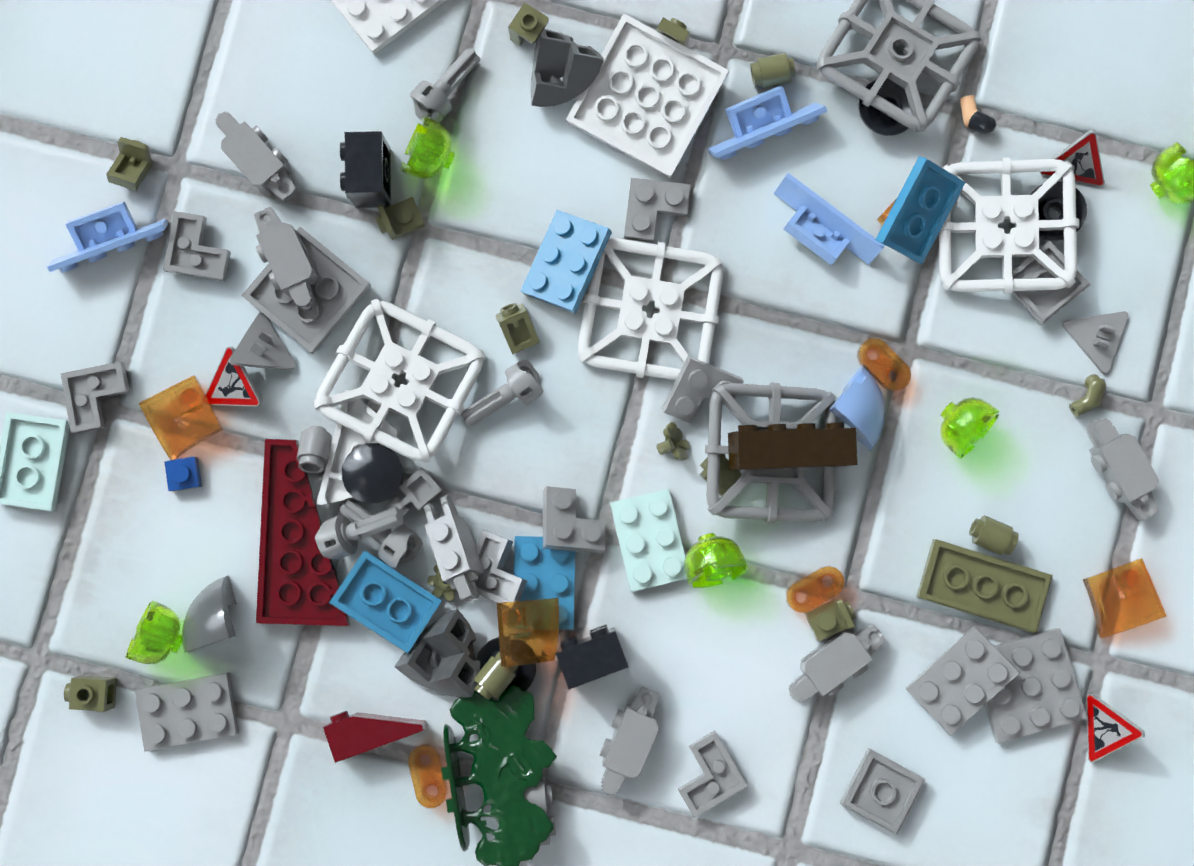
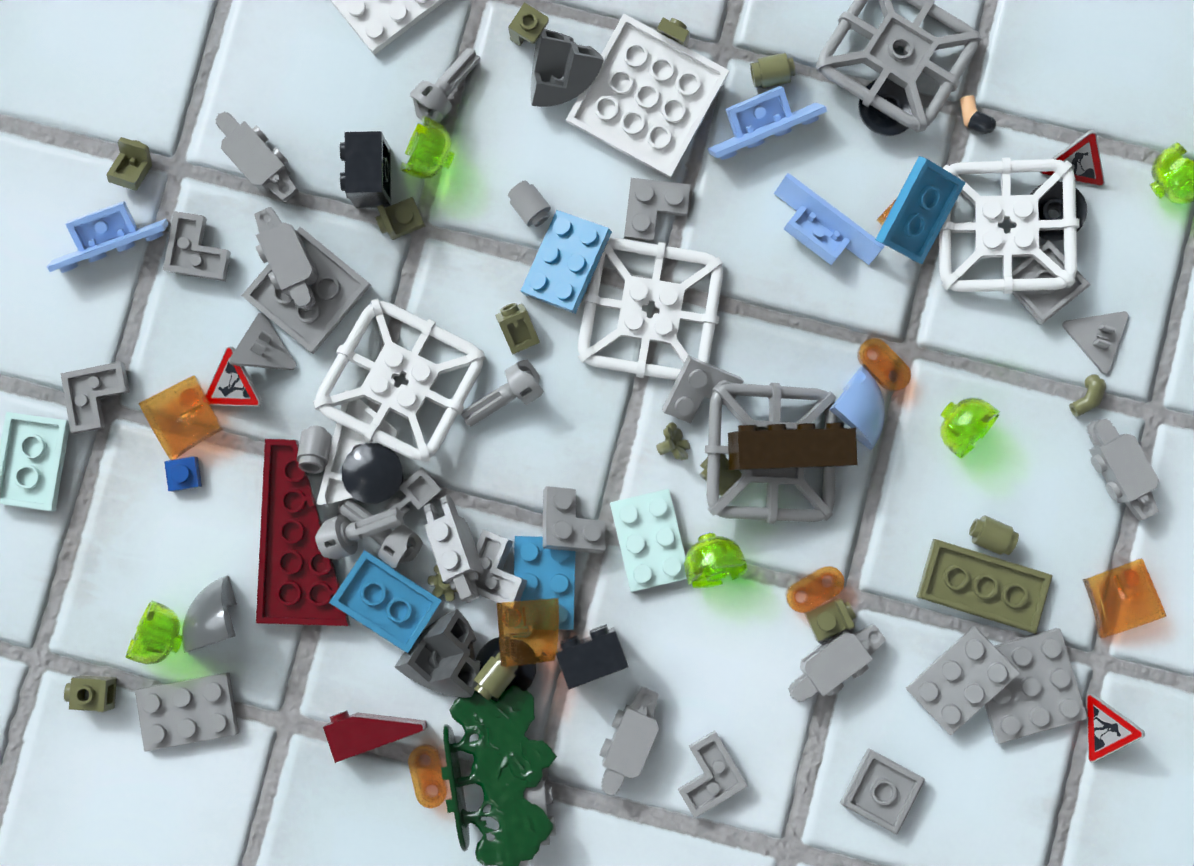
(529, 204): none -> light grey brick

